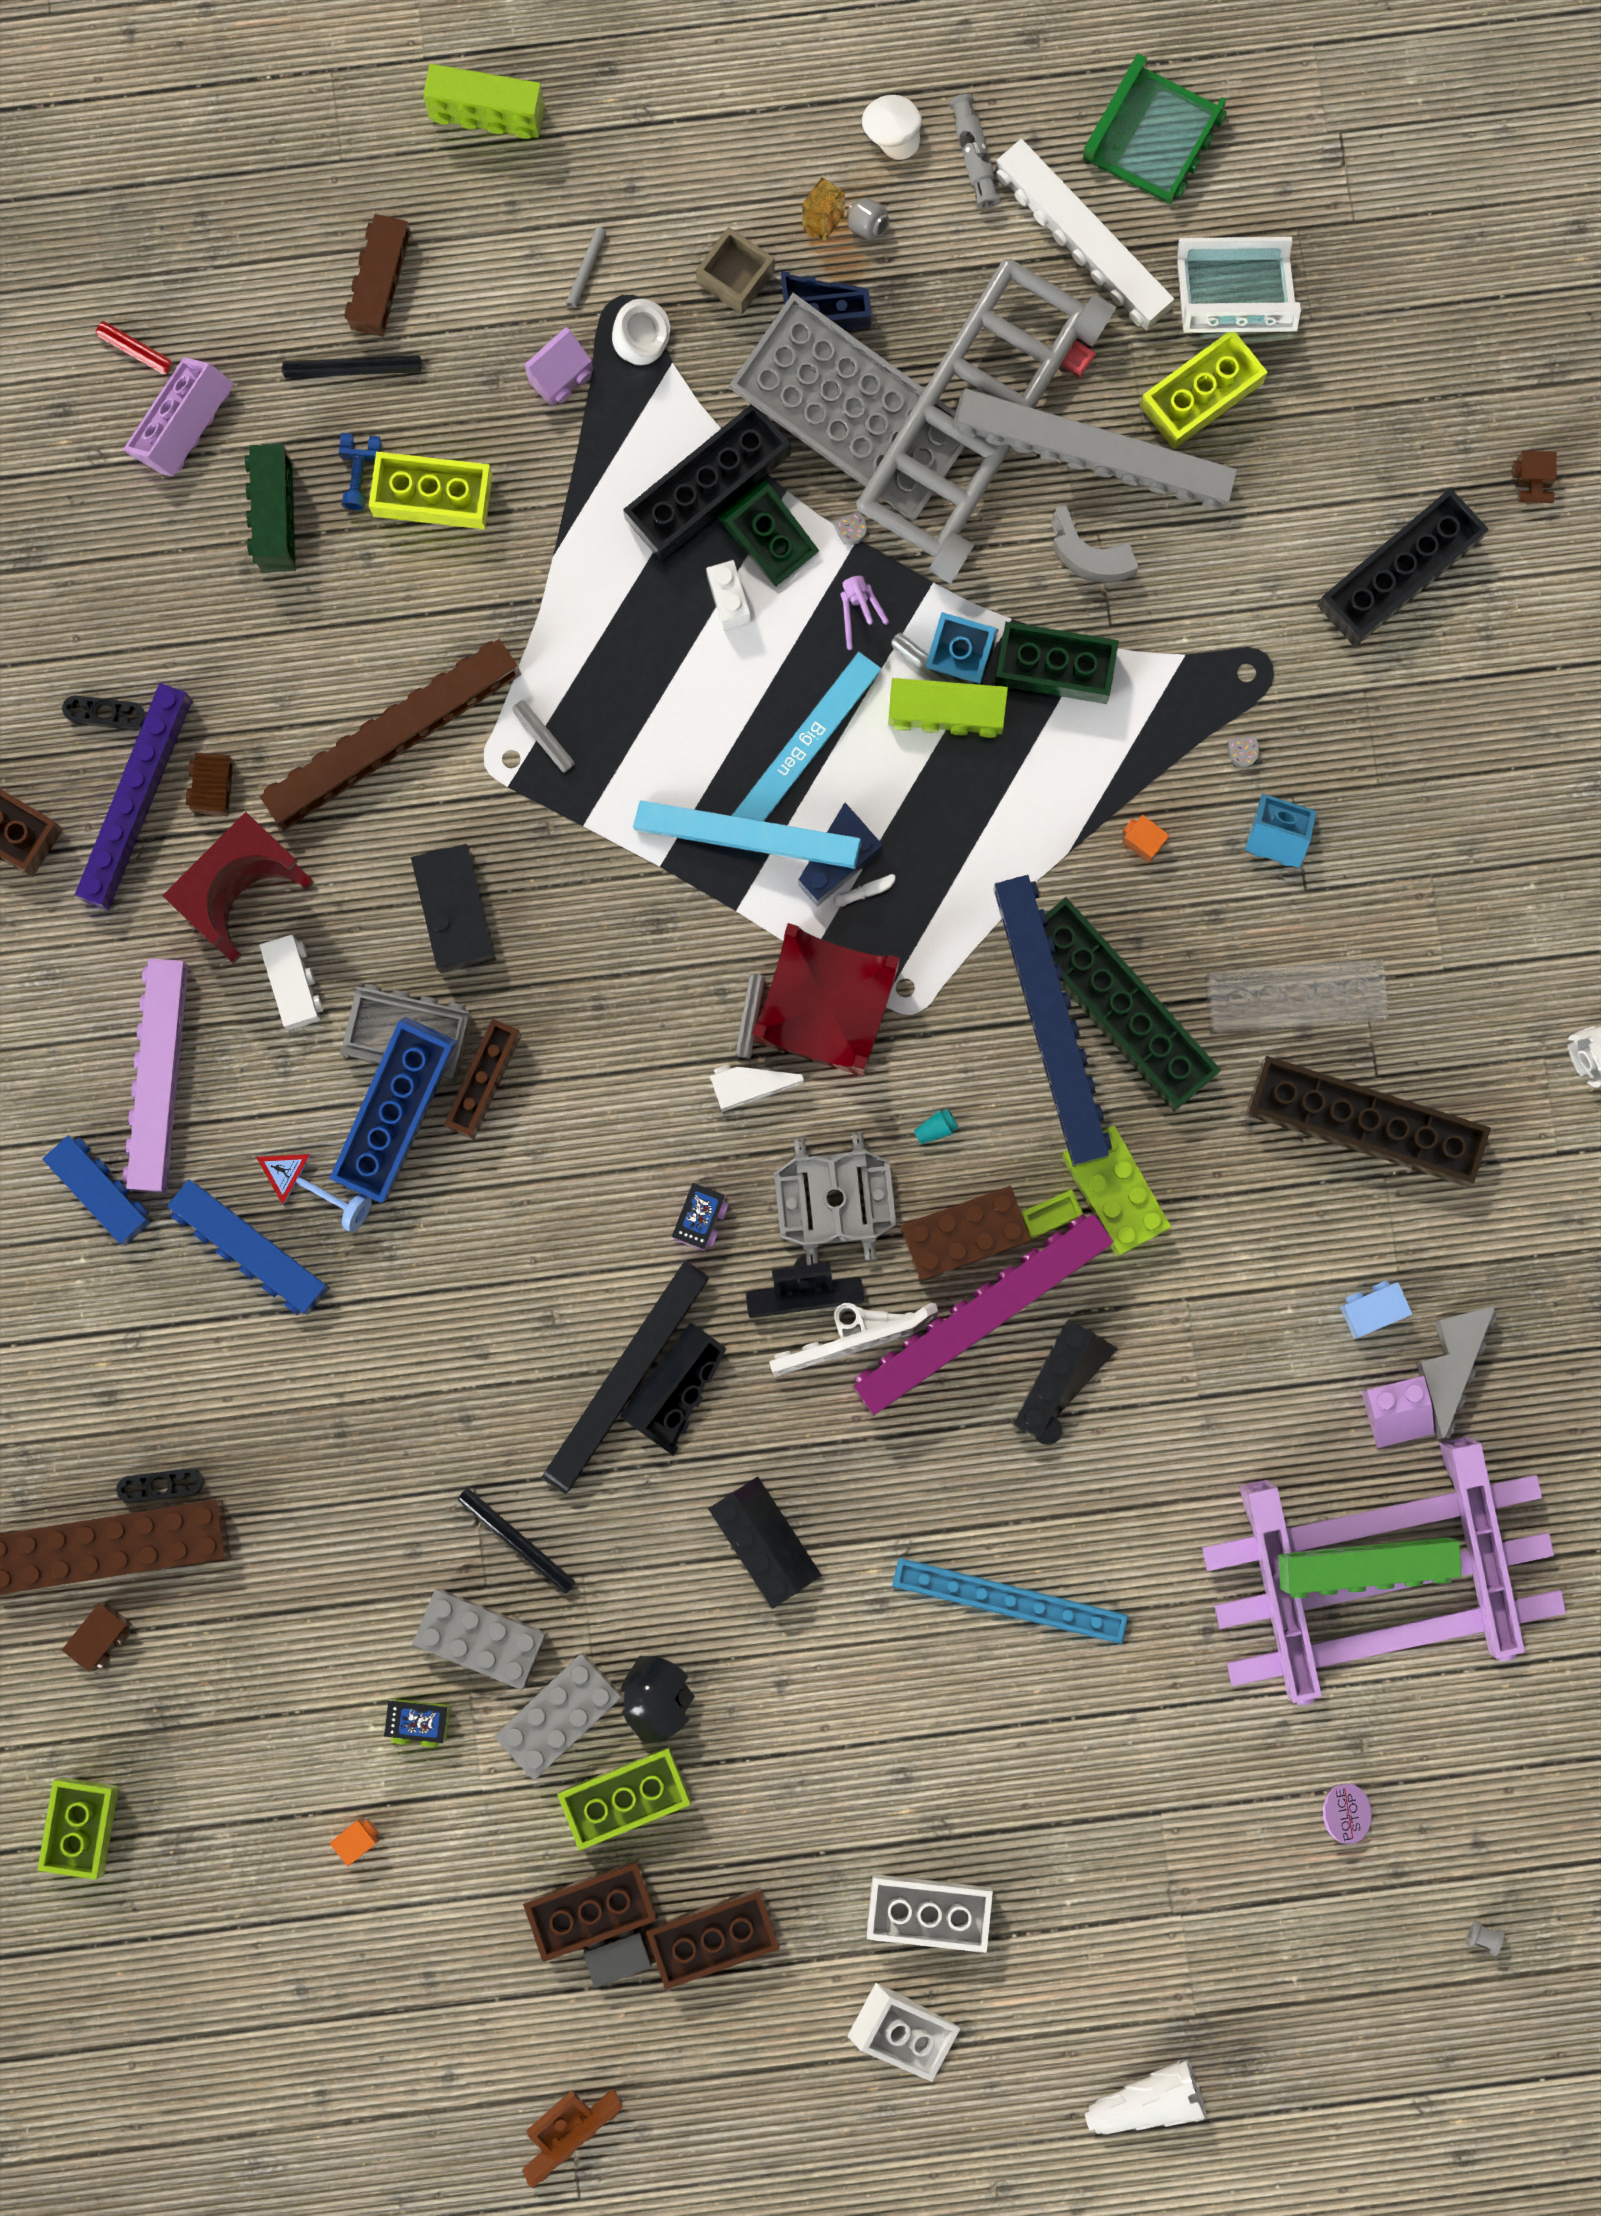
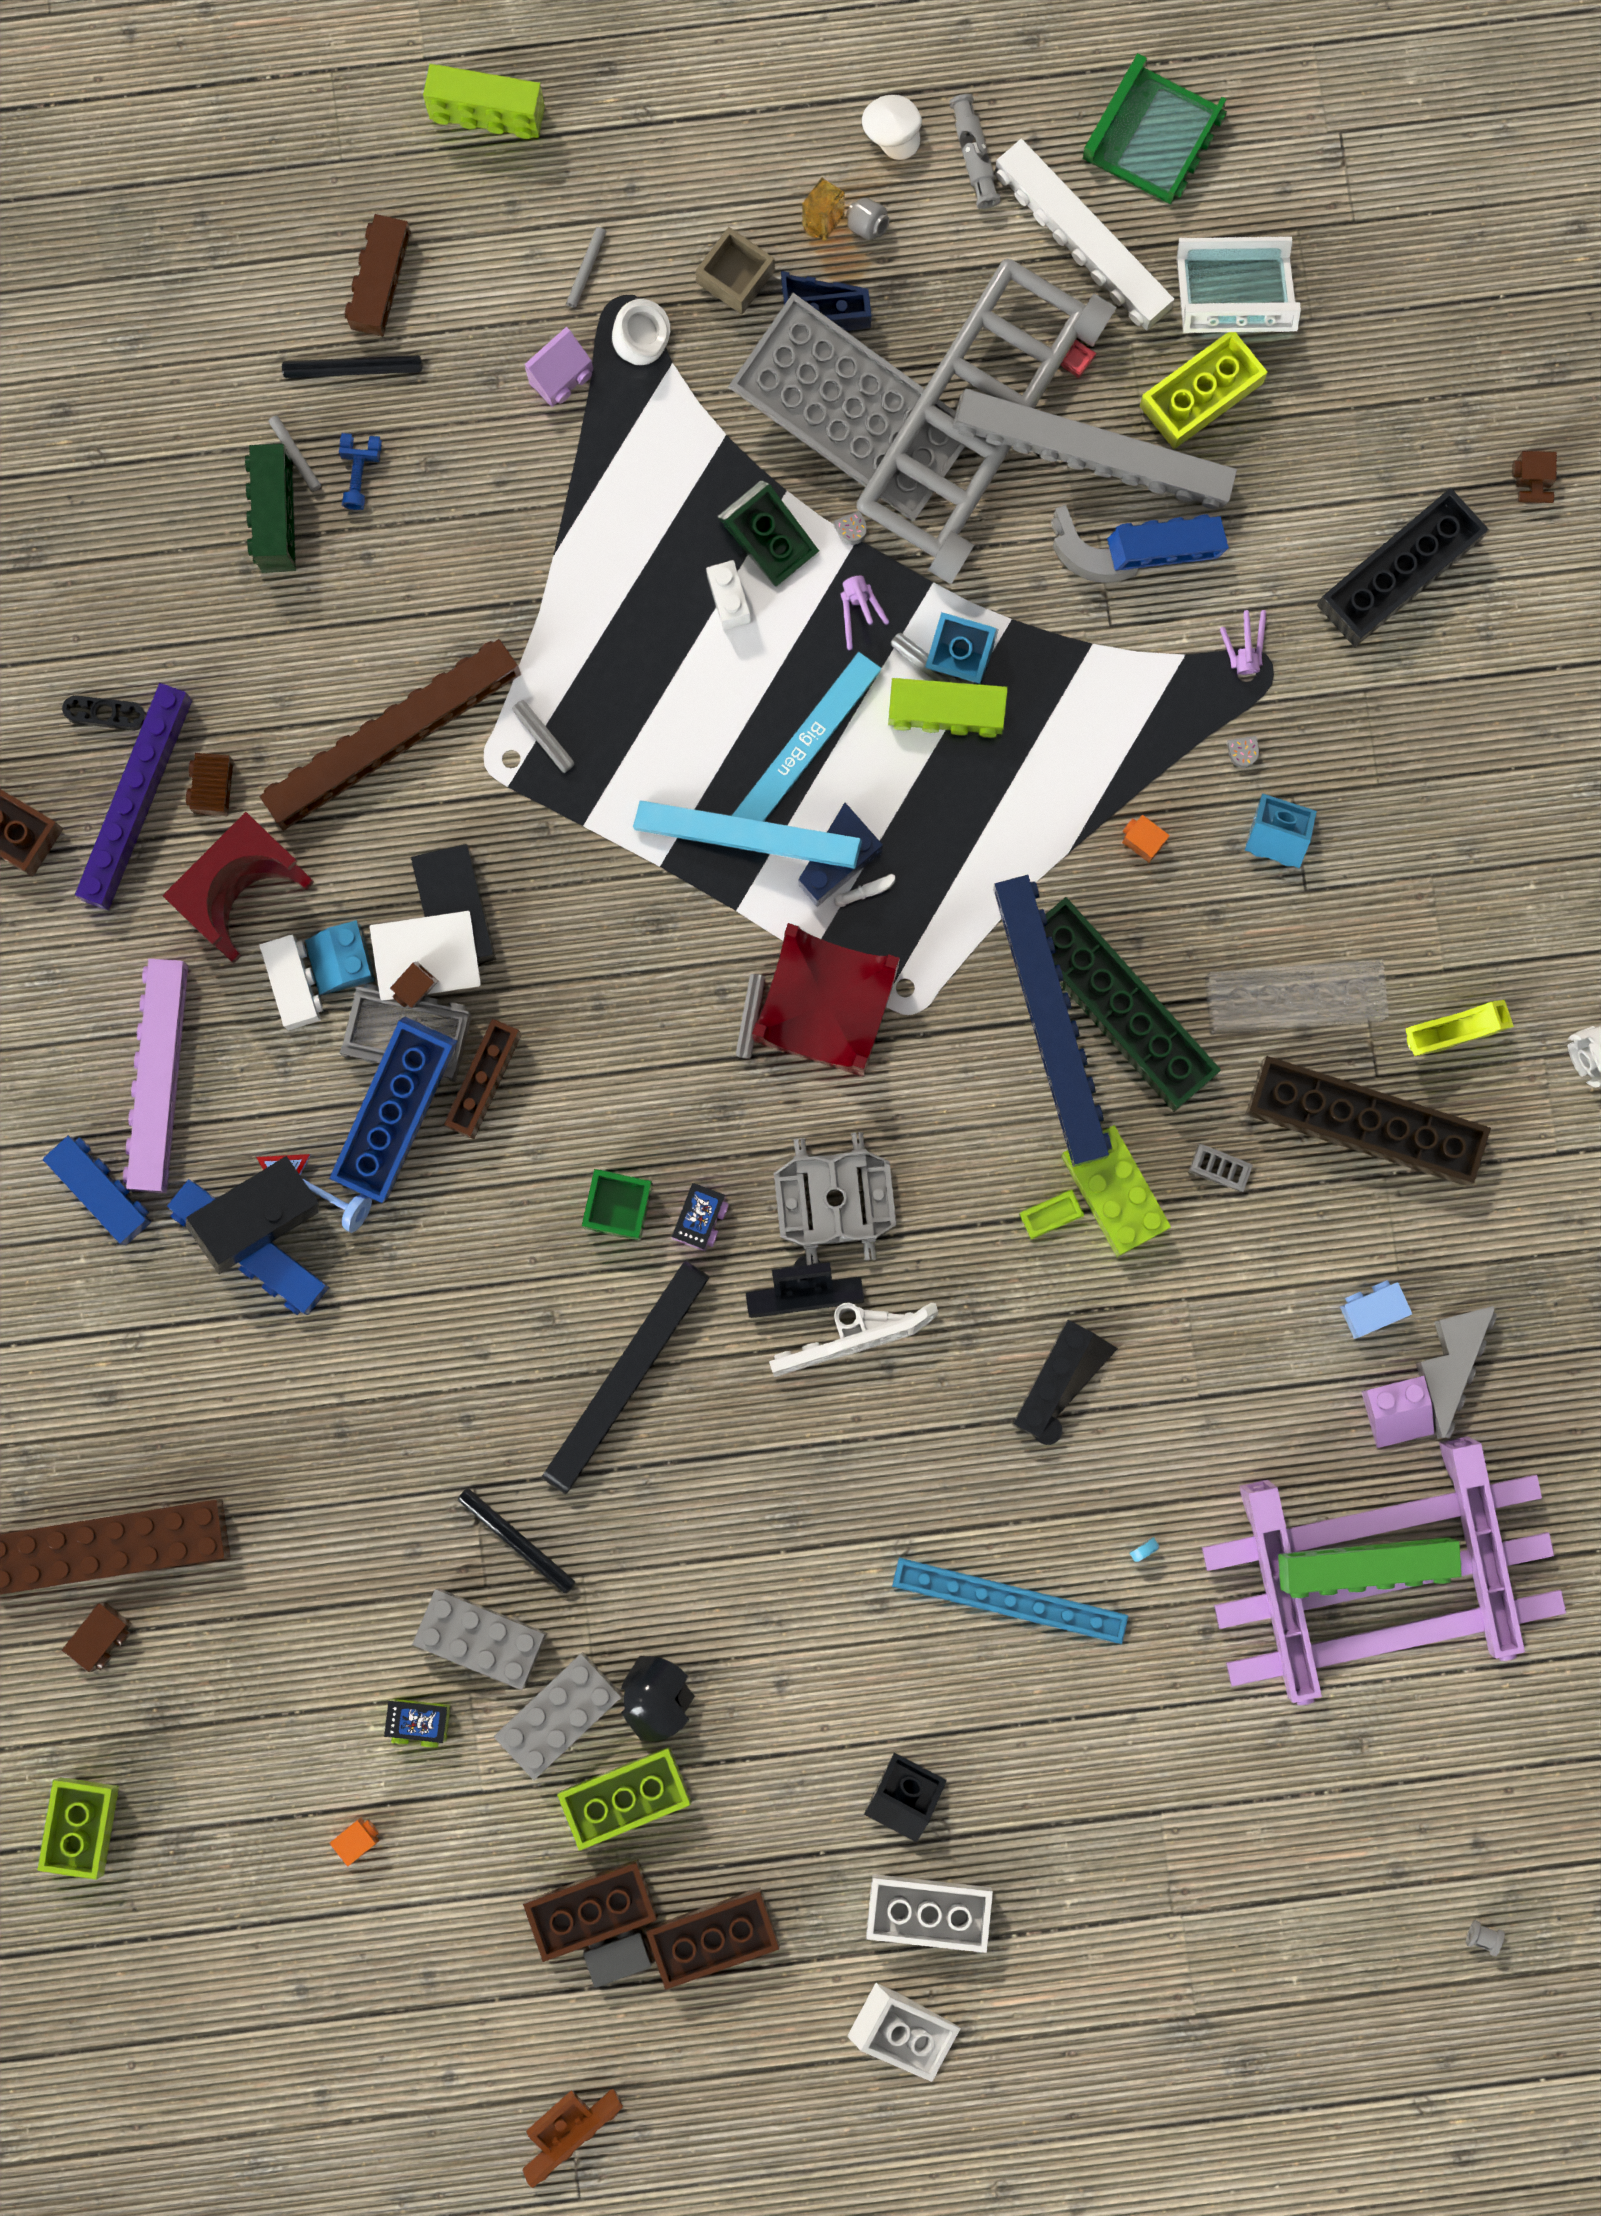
(134, 347): red axle -> none
(137, 1480): black beam -> none
(179, 416): lavender slope -> none
(252, 1215): none -> black brick
(294, 453): none -> light grey bar
(339, 958): none -> dark azure slope
(413, 985): none -> reddish brown brick
(430, 490): neon yellow brick -> none
(438, 943): none -> white sticker
(617, 1204): none -> green piece
(674, 1388): black wedge -> none
(707, 481): black brick -> none
(744, 1085): white slope -> none
(765, 1542): black slope -> none
(905, 1797): none -> black slope
(936, 1127): teal cone -> none
(965, 1234): reddish brown brick -> none
(983, 1314): magenta brick -> none
(1056, 662): dark green brick -> none
(1144, 1550): none -> medium azure tile
(1163, 2098): white cone -> none
(1167, 542): none -> blue brick
(1197, 1160): none -> light grey slope
(1247, 660): none -> lavender plant
(1347, 1813): lavender piece -> none
(1459, 1028): none -> neon yellow arch

